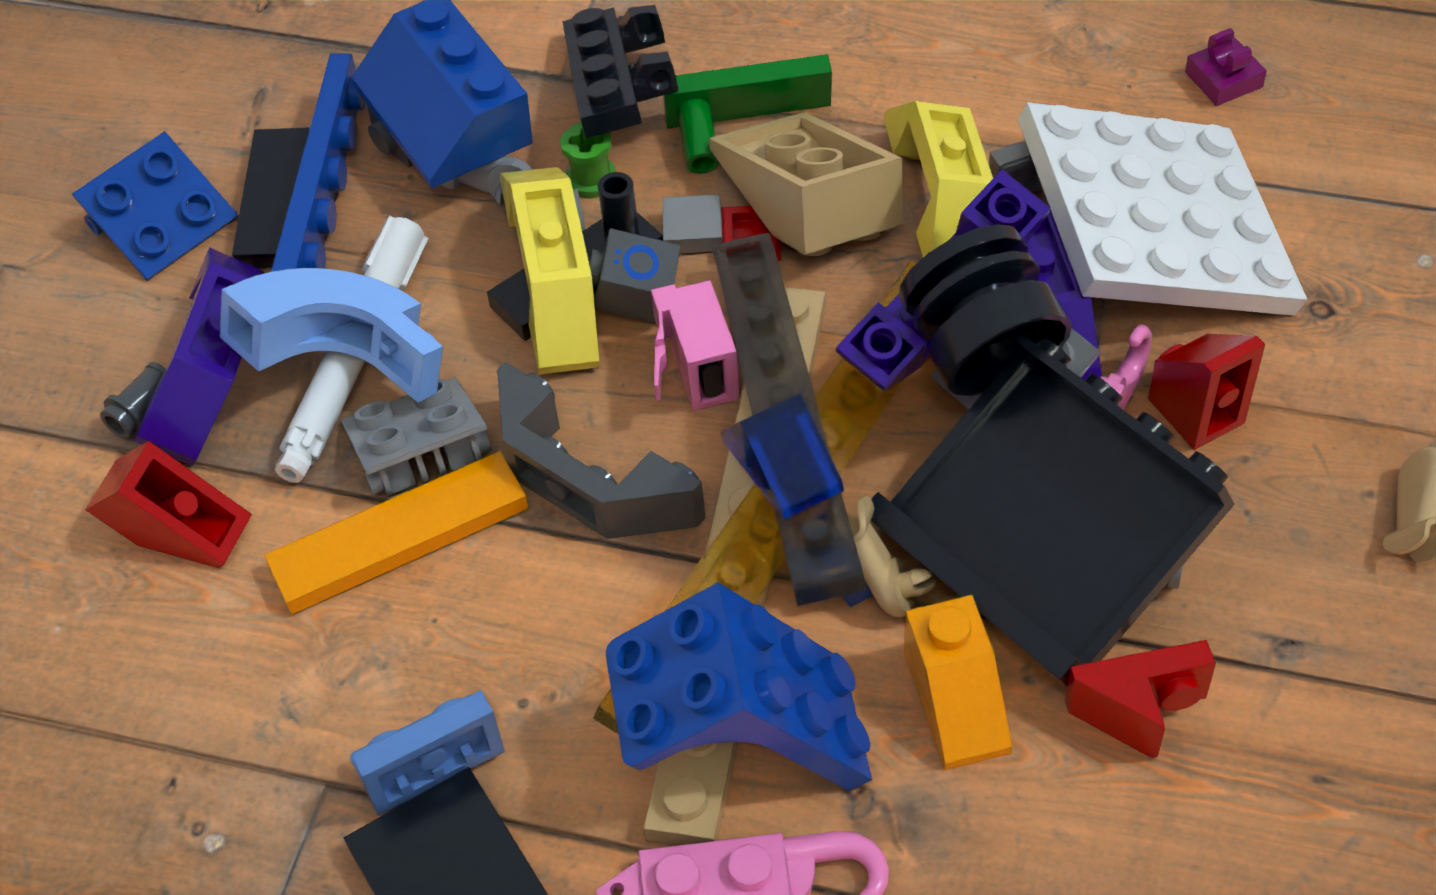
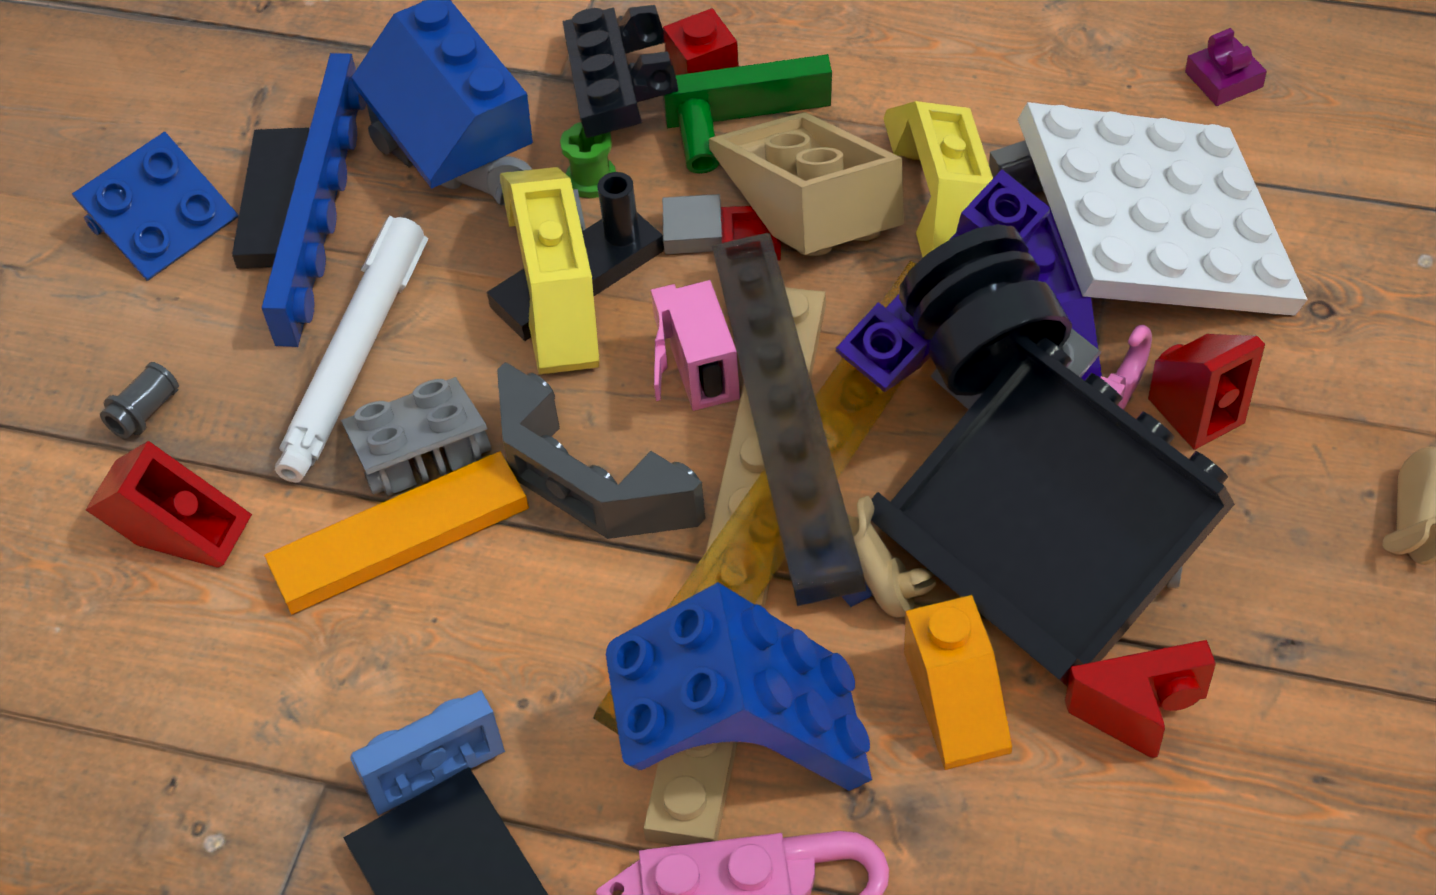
(199, 368): dark purple slope -> none
(331, 311): light blue arch -> none
(629, 271): dark grey brick -> none
(700, 44): none -> red brick
(785, 456): clear blue slope -> none

